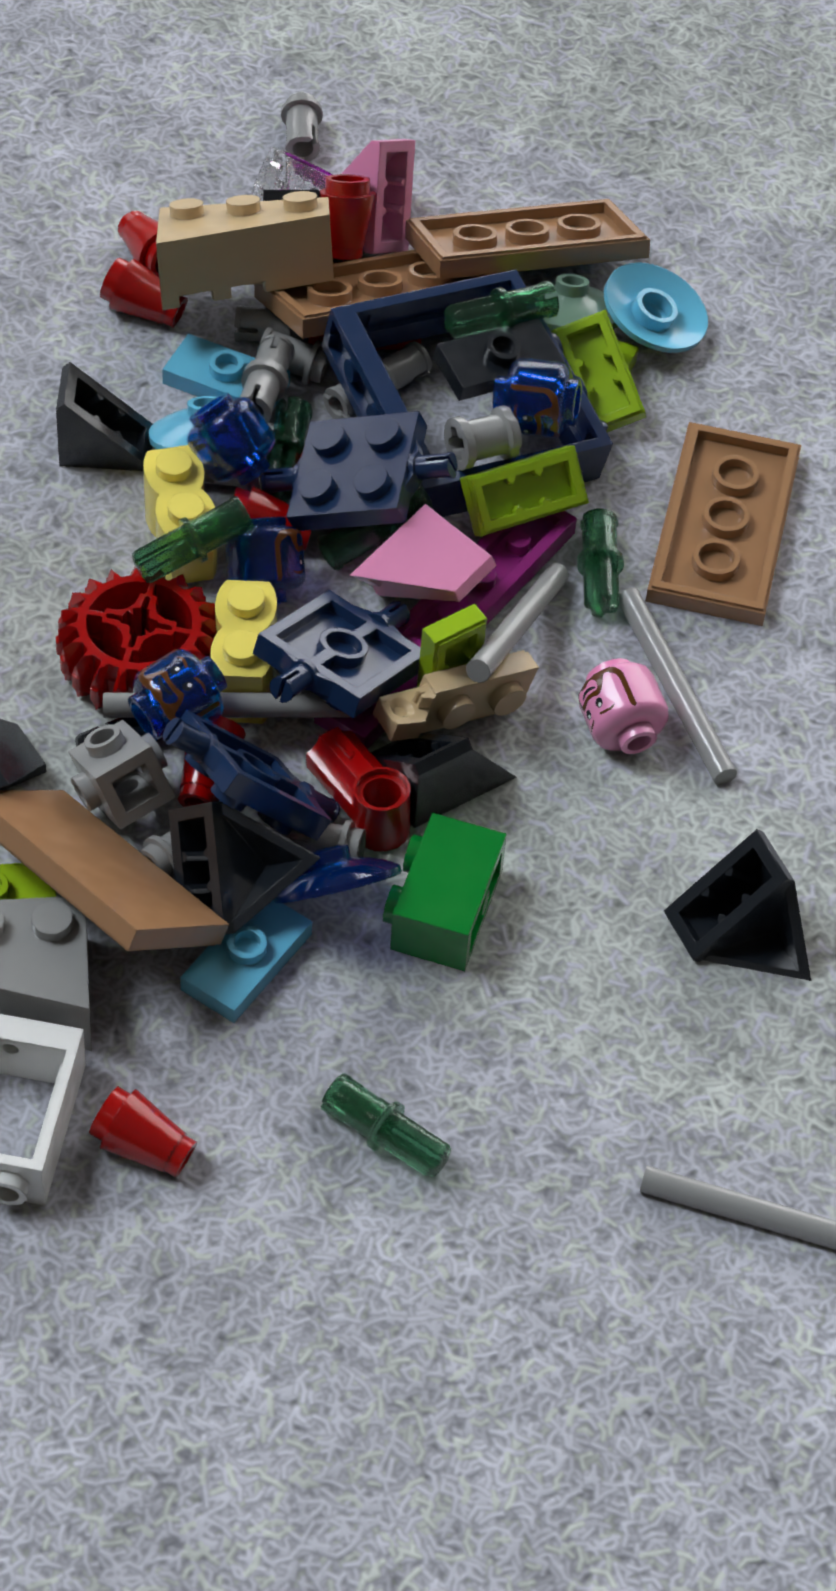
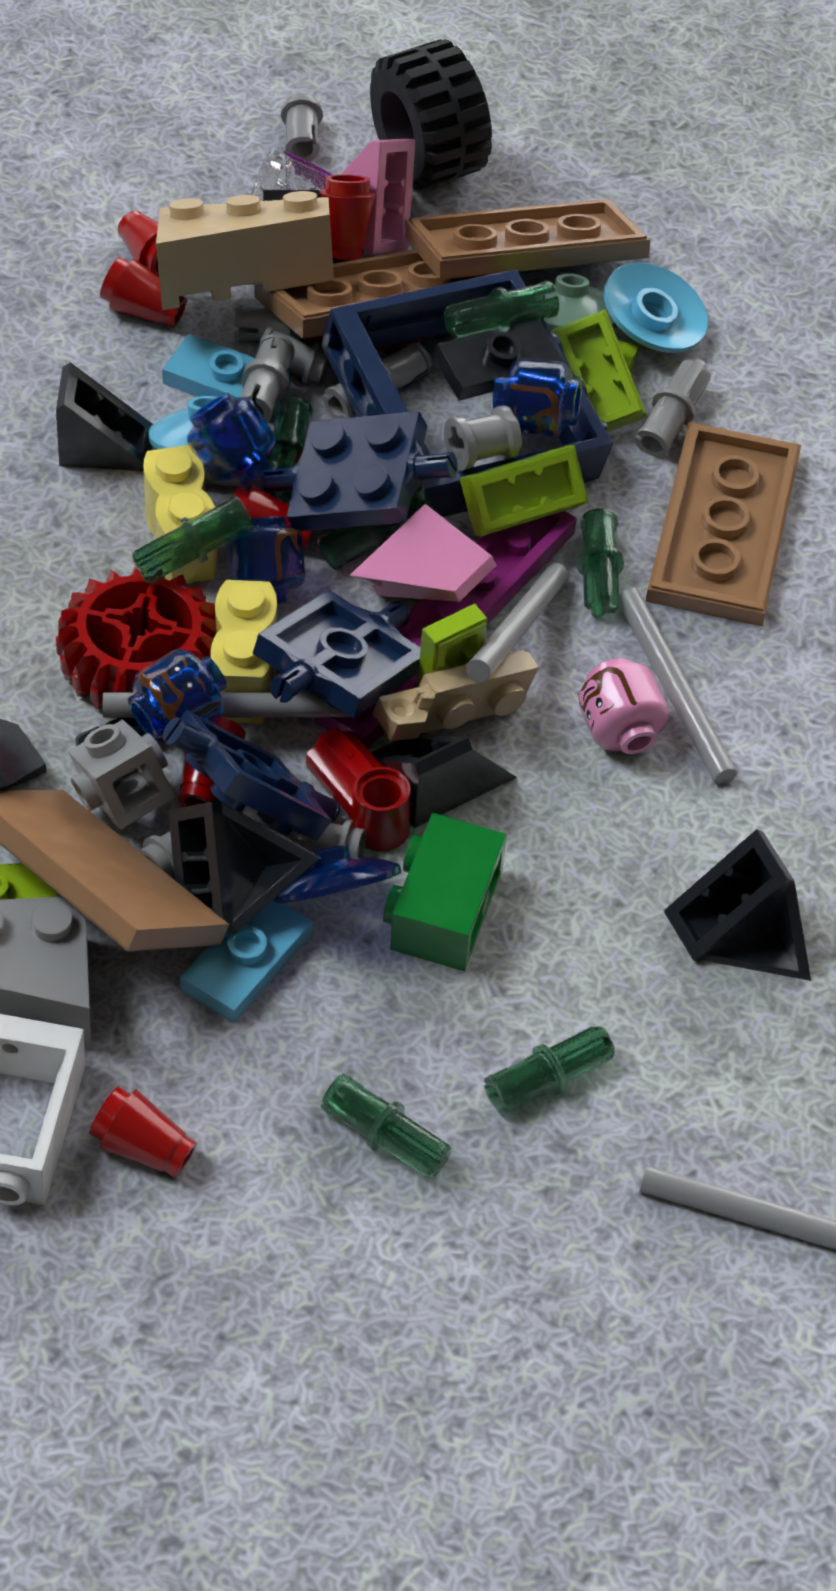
(440, 104): none -> black tyre
(548, 1069): none -> clear green axle
(673, 408): none -> light grey axle

